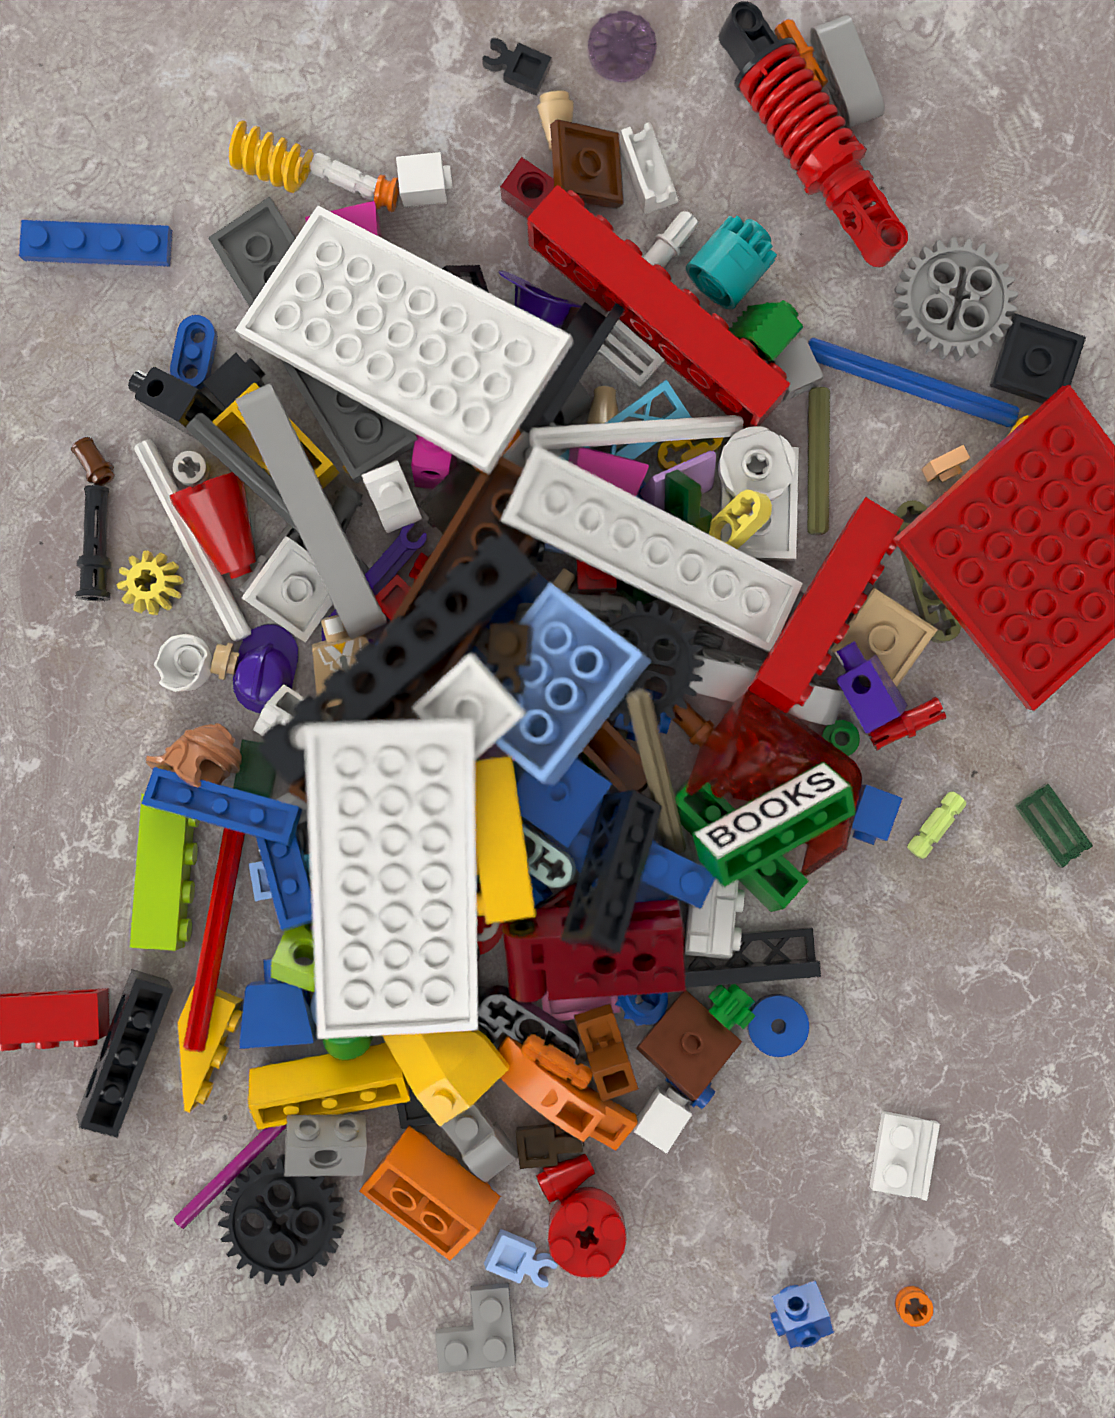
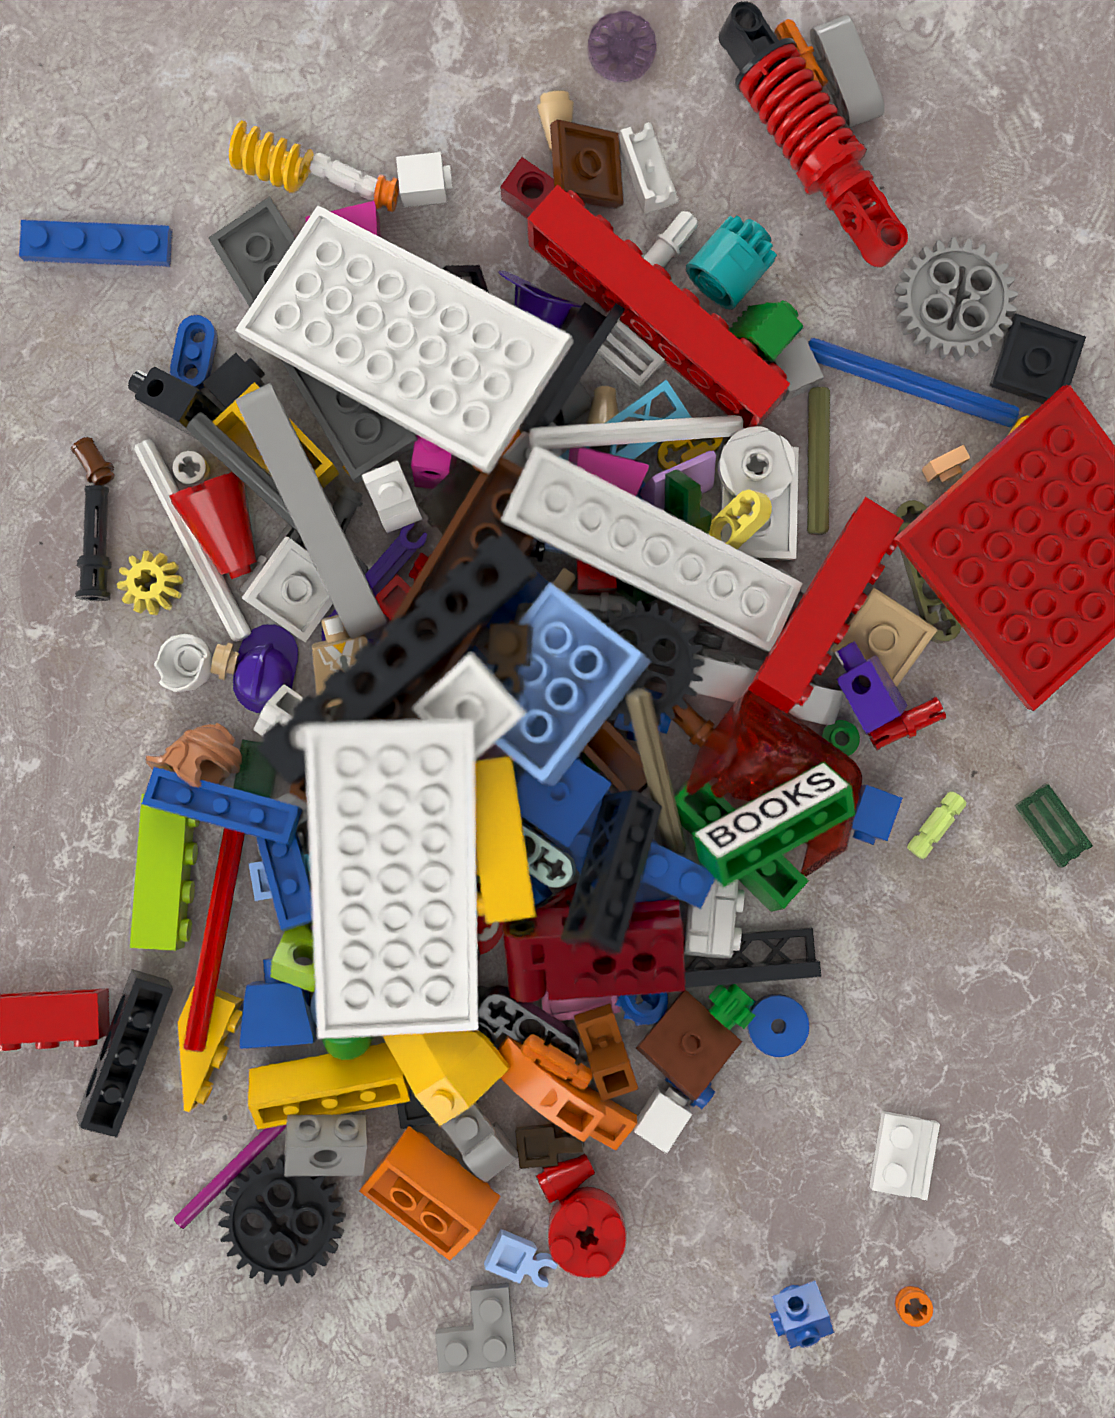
(523, 67): black plate -> none

